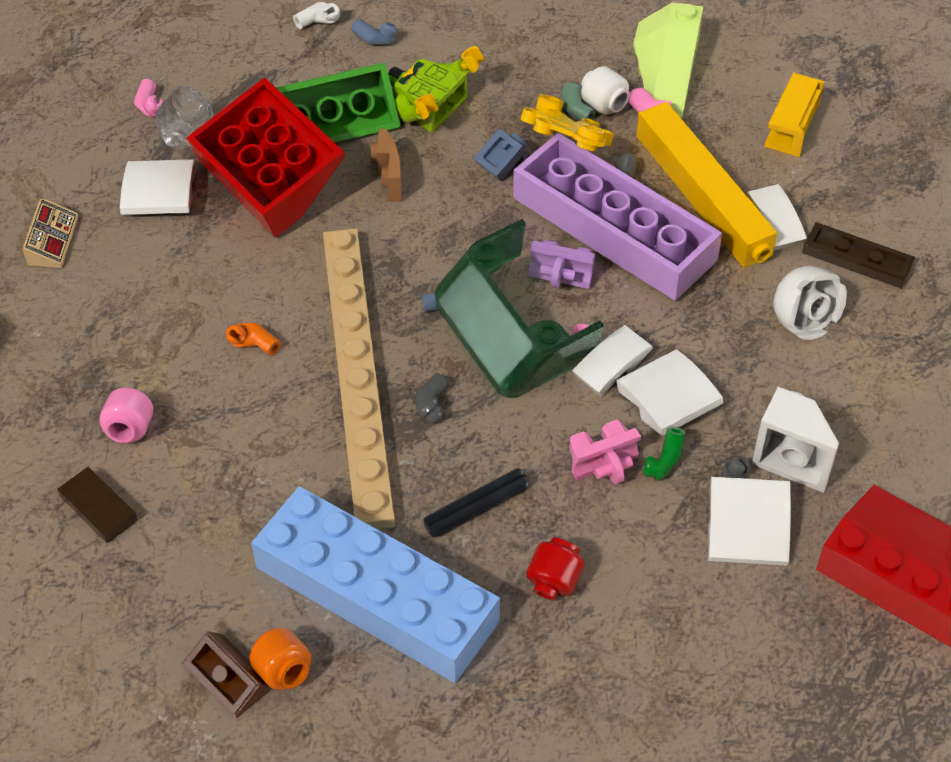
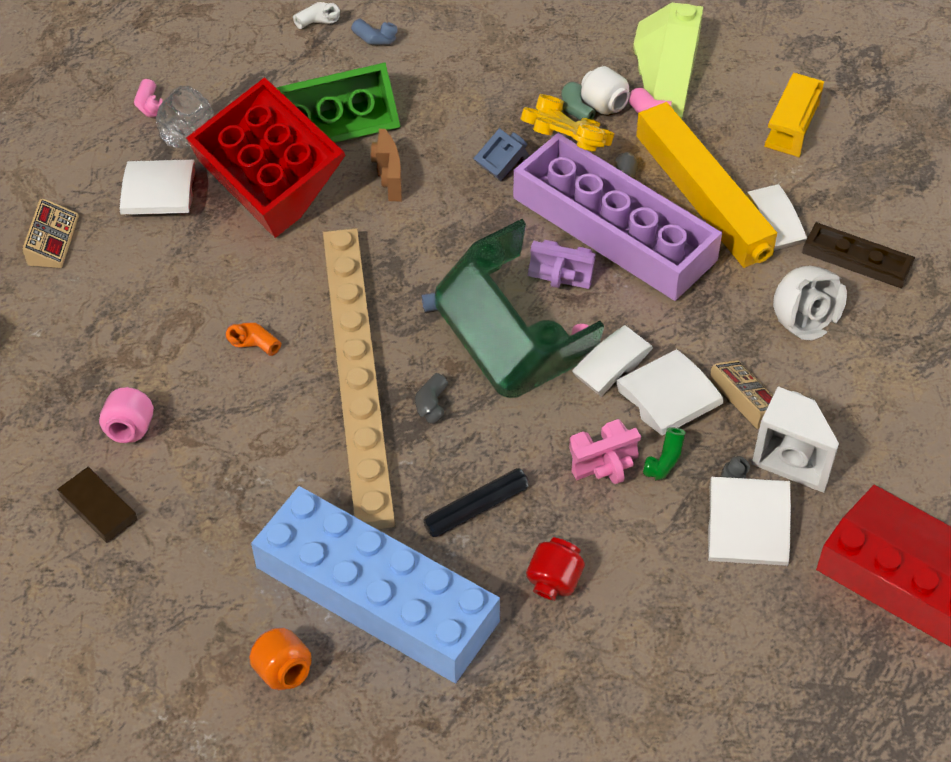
(225, 673): reddish brown slope -> none
(431, 89): lime torso -> none
(741, 390): none -> tan slope

